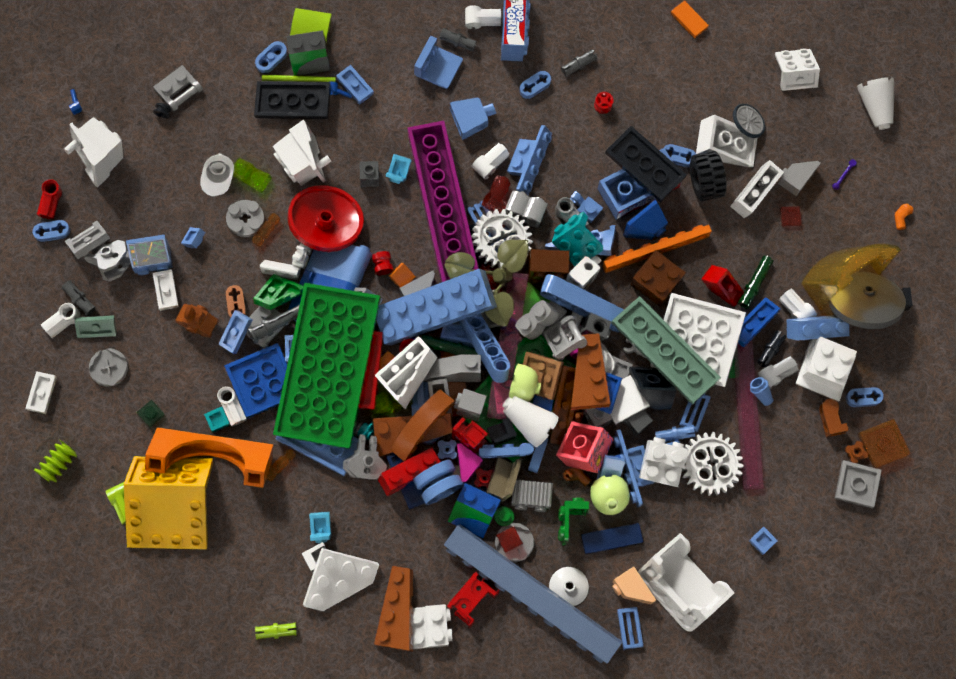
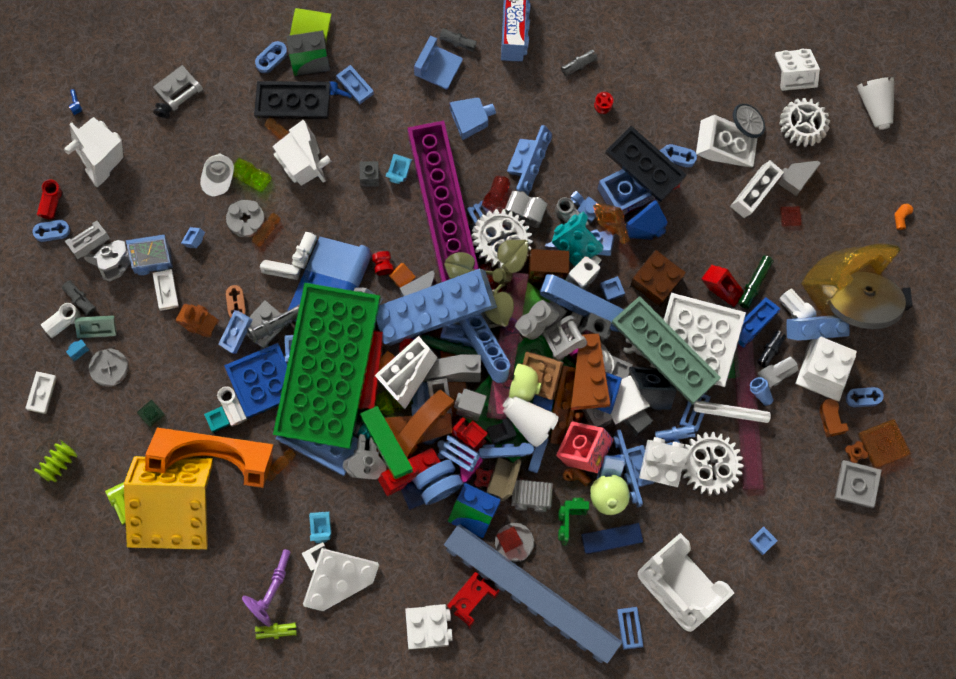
(77, 349): none -> dark azure plate
(260, 607): none -> medium lavender dish
(277, 129): none -> clear orange axle
(277, 292): green wing -> none
(297, 78): lime bar -> none
(325, 218): red dish -> none
(386, 442): none -> green tile
(395, 619): dark orange wing -> none
(447, 446): none -> medium blue tile
(480, 17): white piece -> none
(487, 164): white piece -> none
(504, 516): green plate -> none
(532, 81): medium blue beam -> none
(577, 578): white dish -> none
(612, 219): none -> clear orange wing
(612, 289): none -> medium blue plate
(632, 587): light nougat slope -> none
(663, 245): orange plate -> none
(689, 19): orange tile -> none
(708, 176): black tyre -> none
(732, 411): none -> white axle
(811, 133): none -> white gear
(852, 163): dark purple hinge -> none

